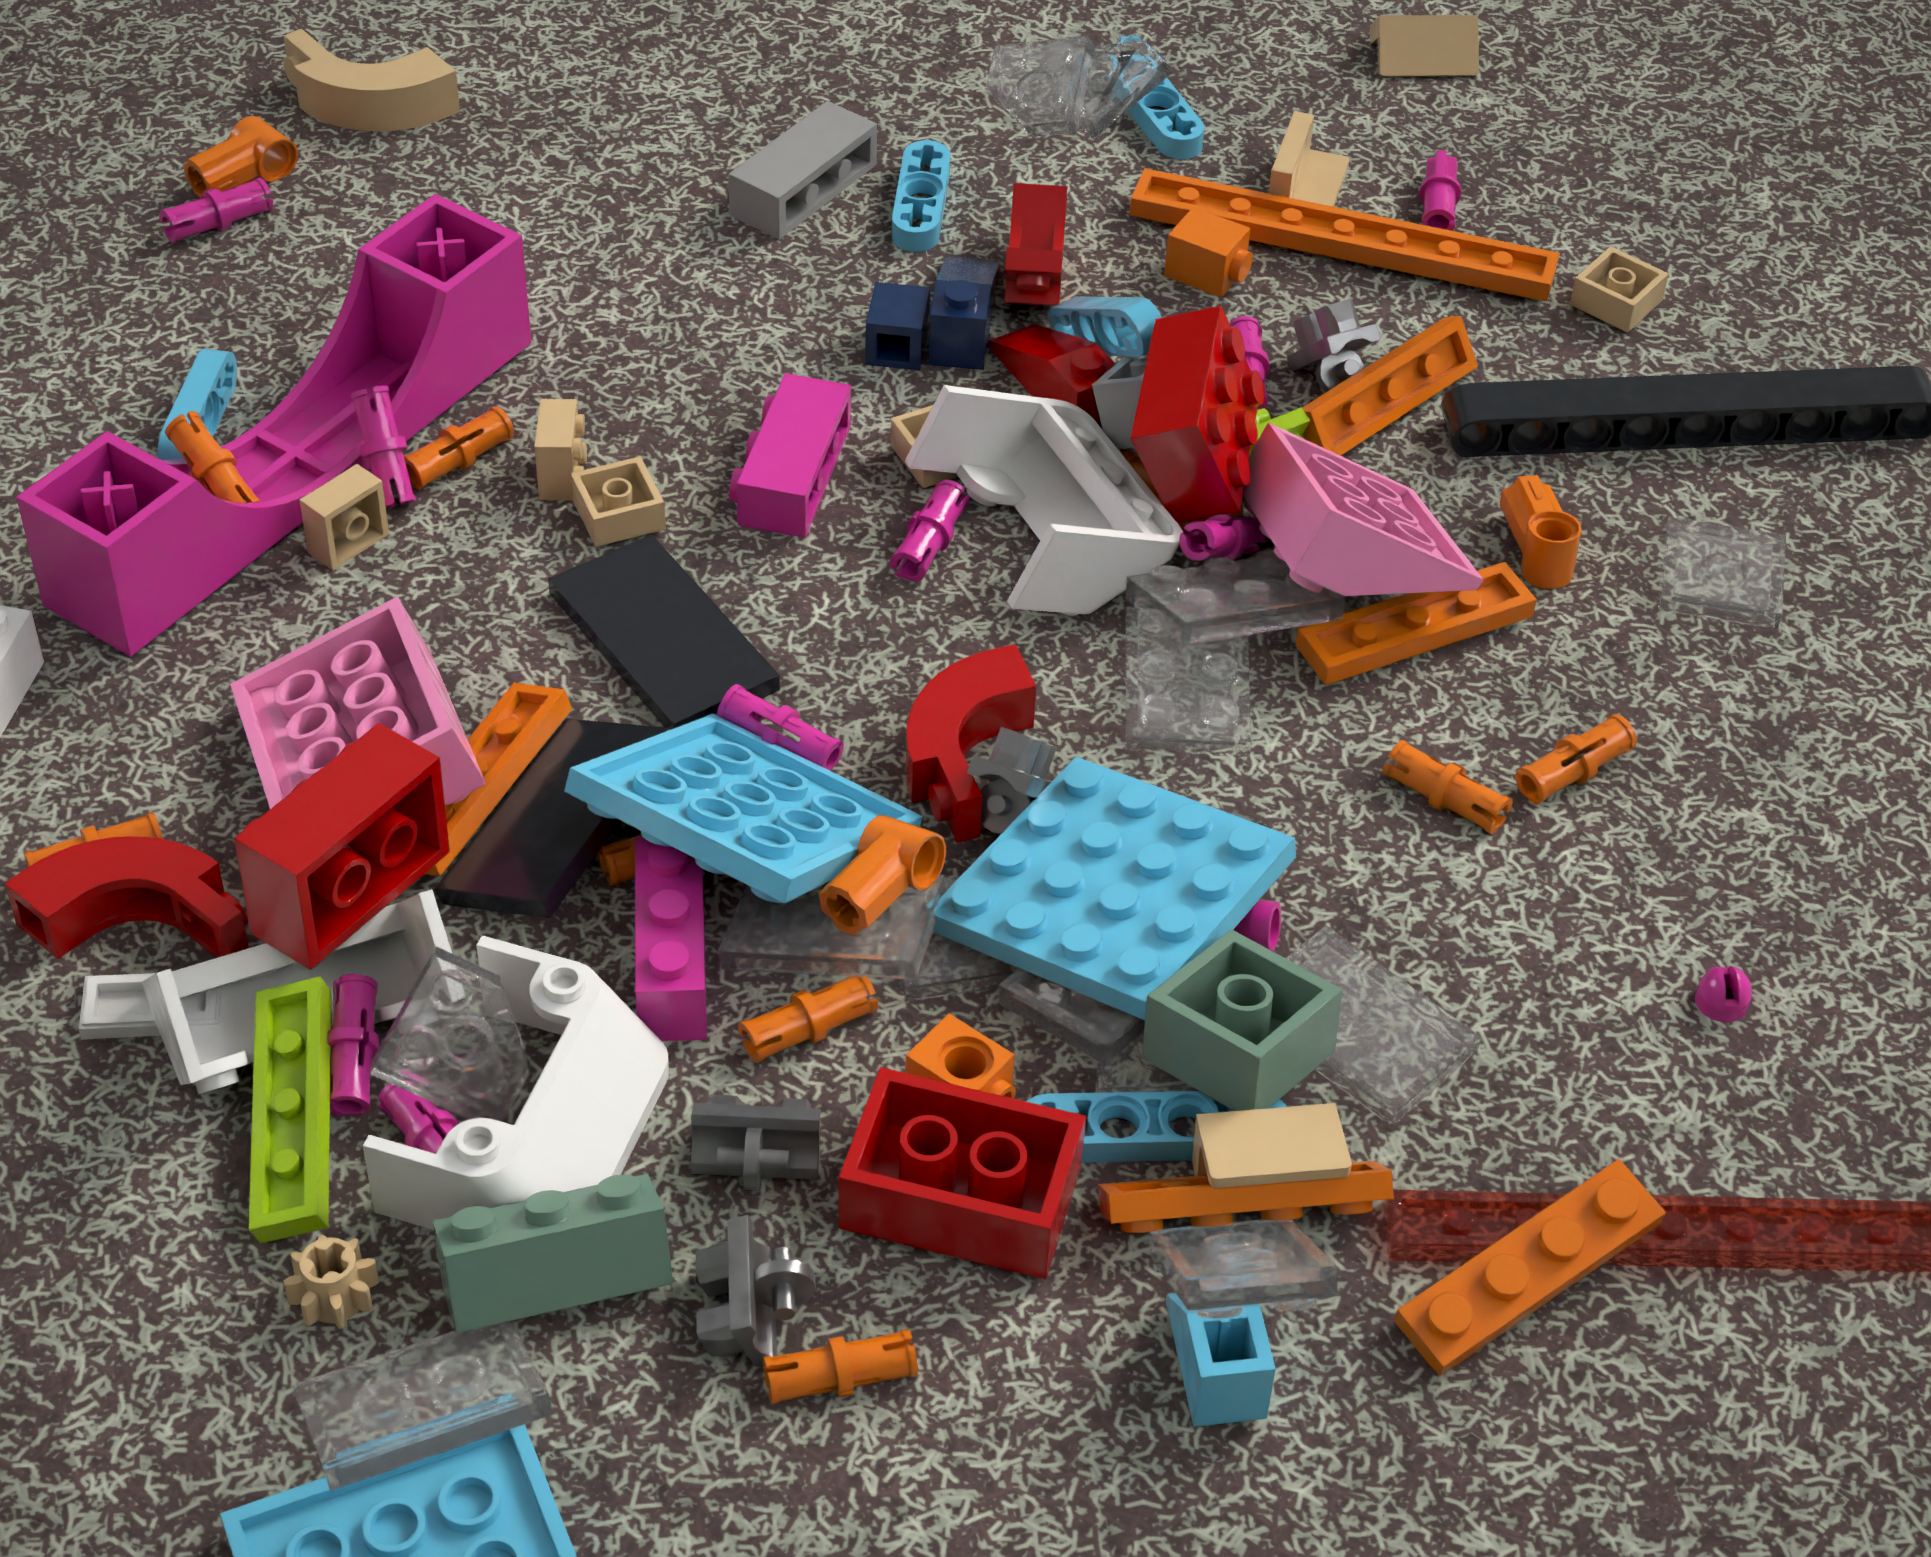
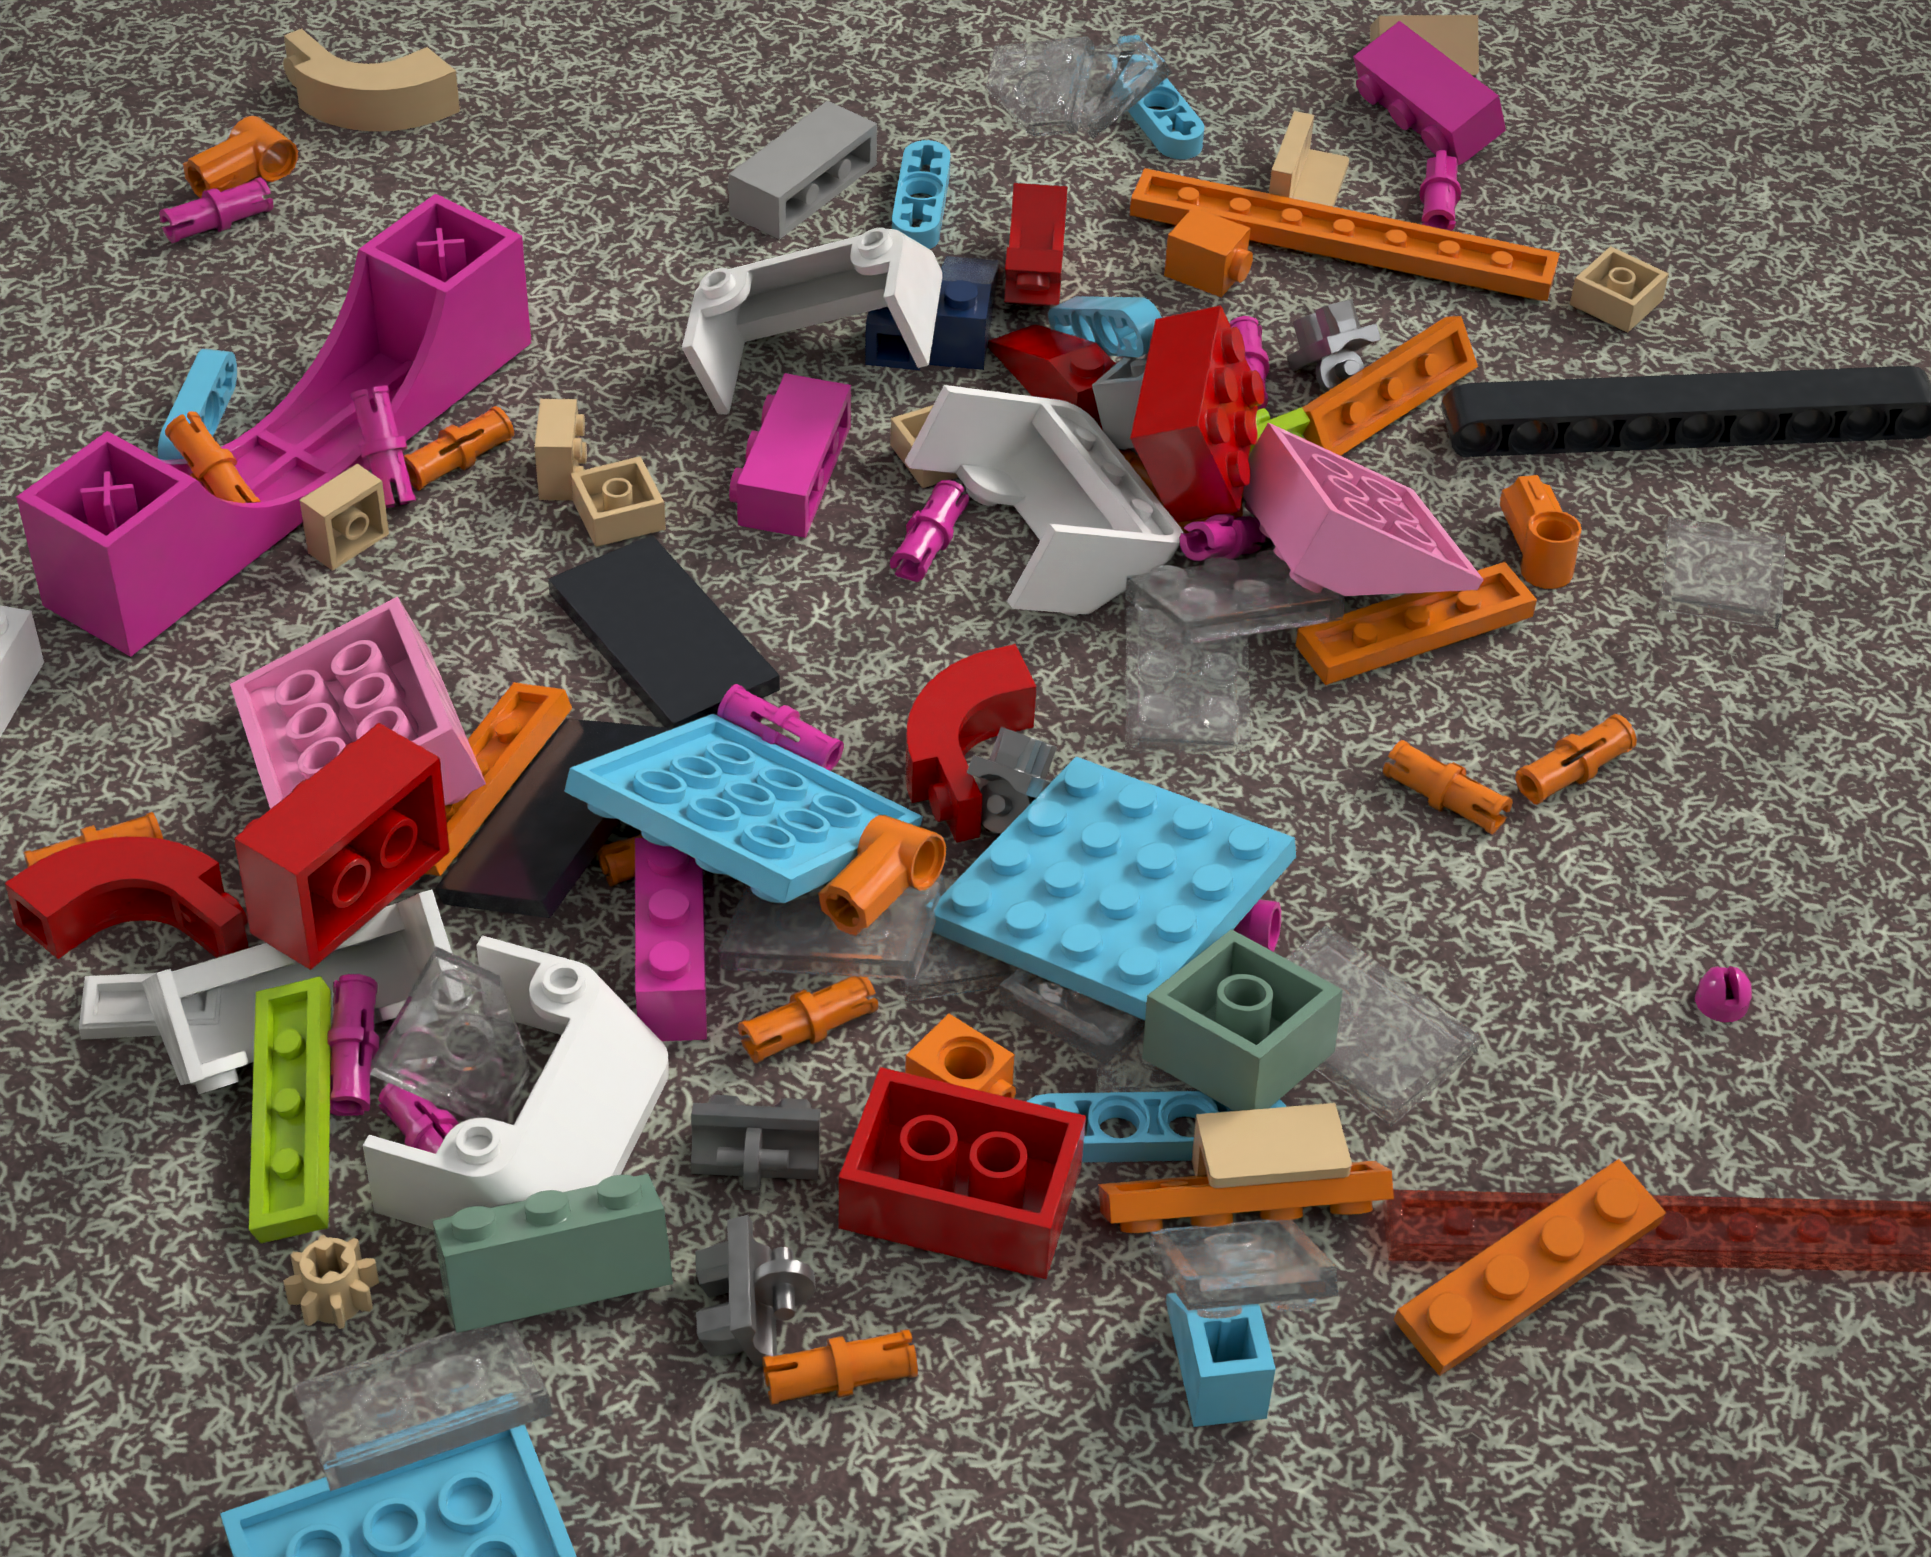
(807, 290): none -> white windscreen
(1428, 93): none -> dark pink brick

